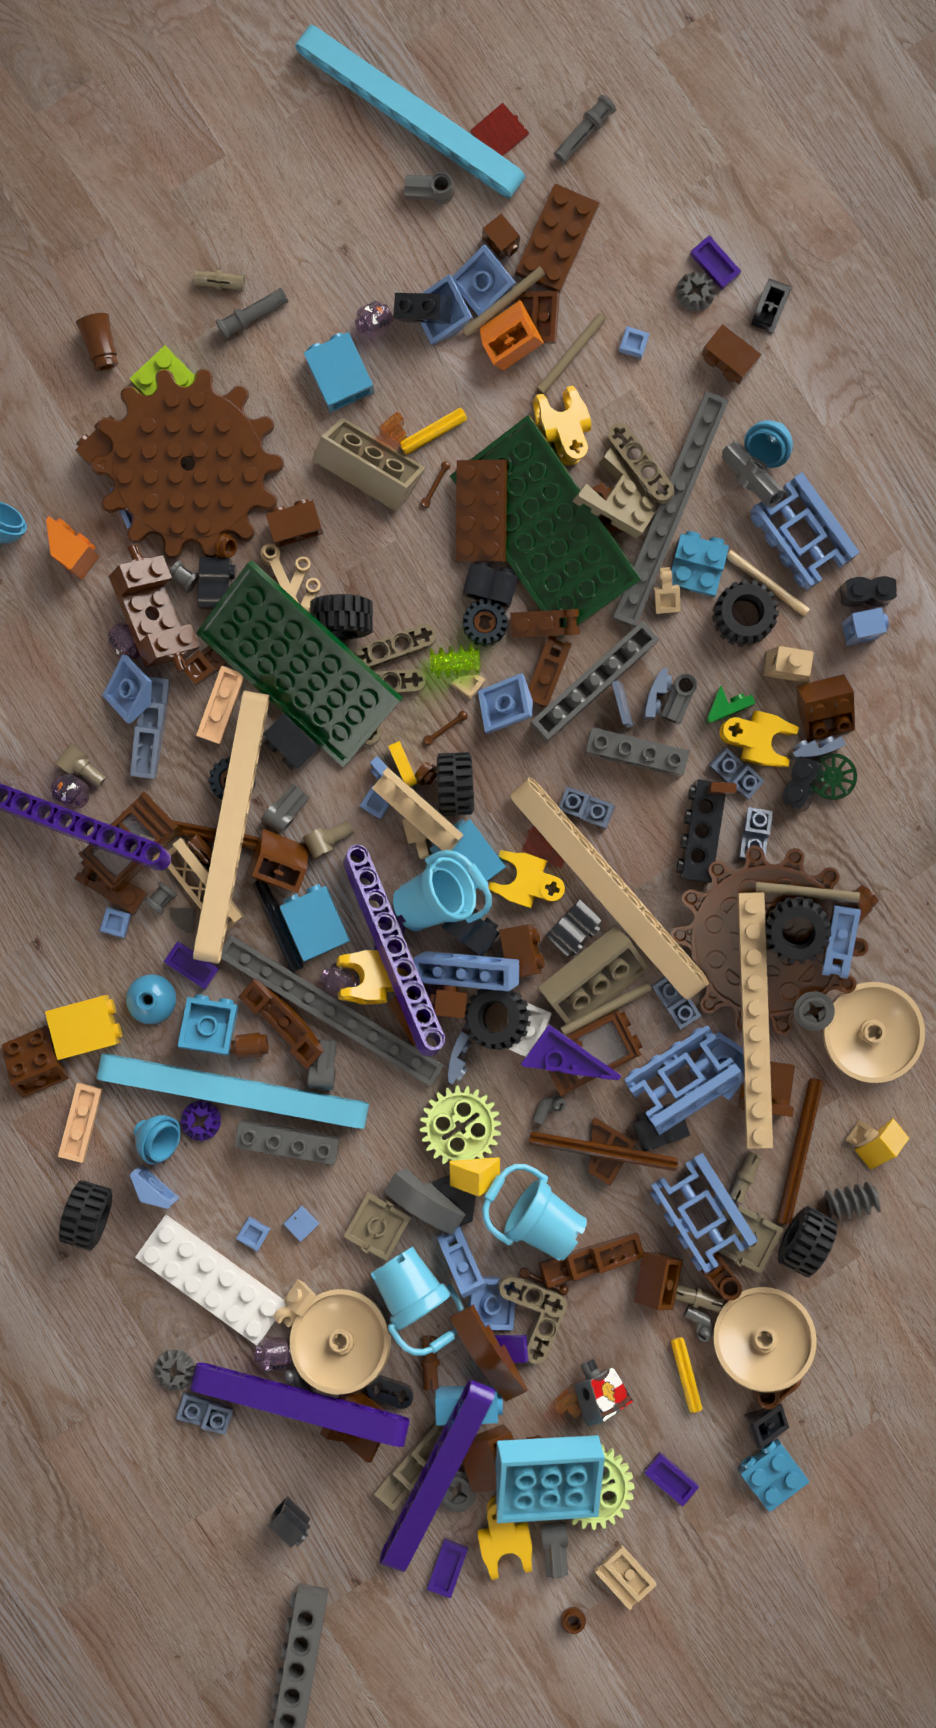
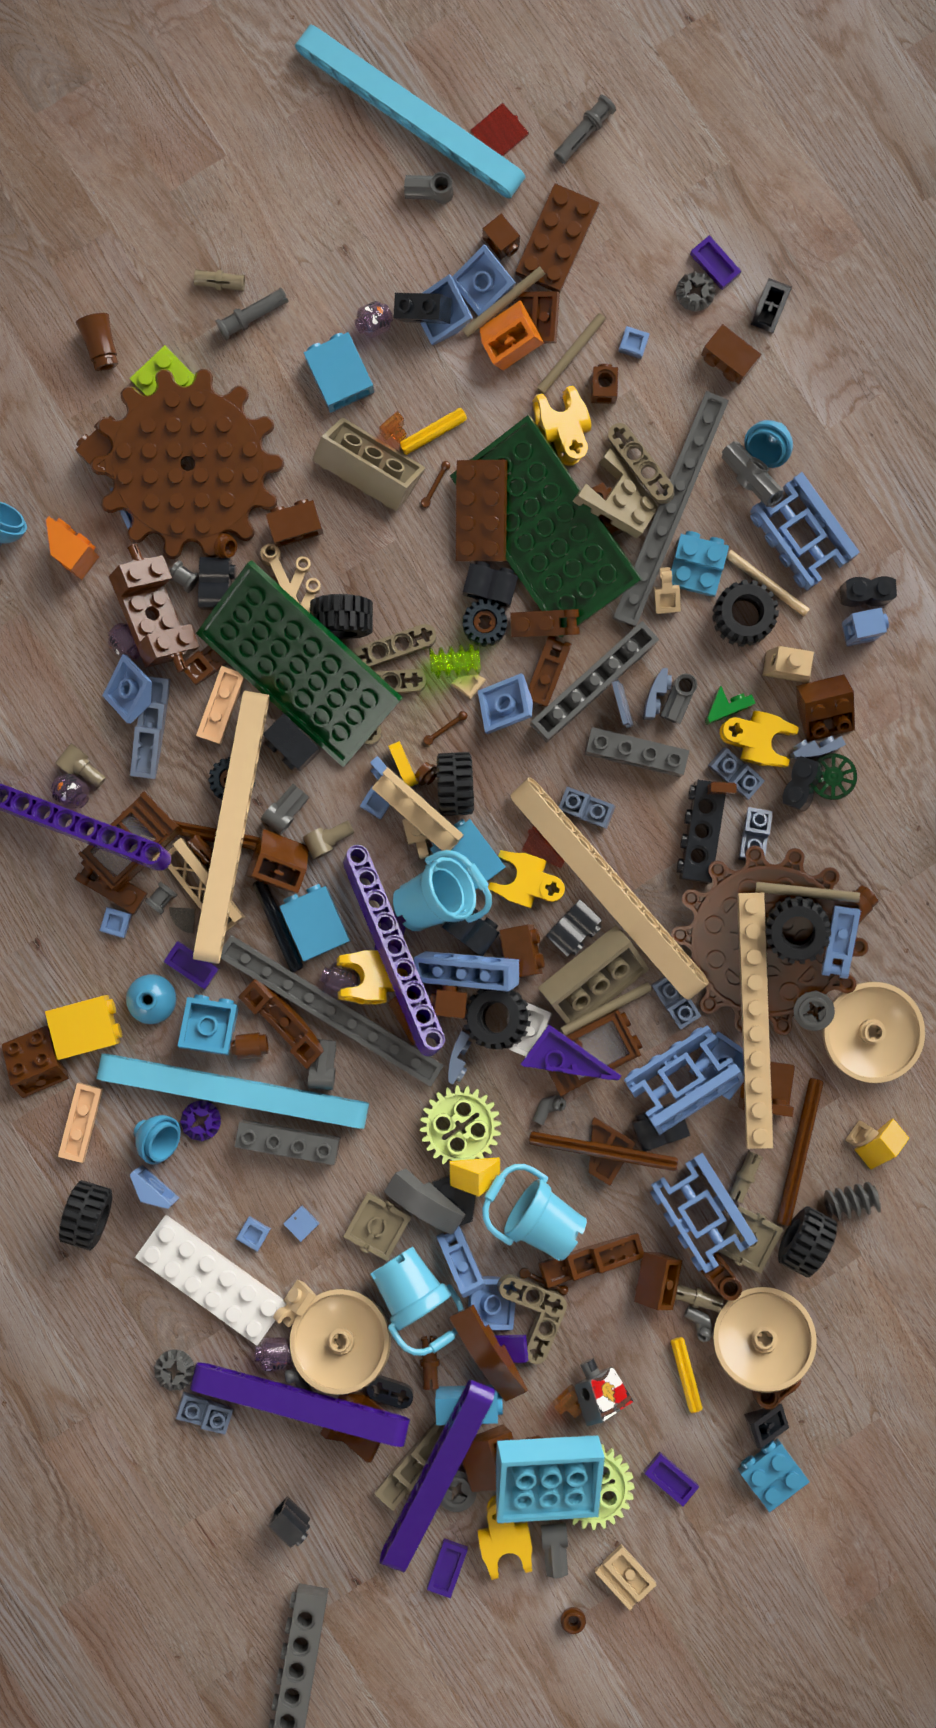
(601, 394): none -> reddish brown brick

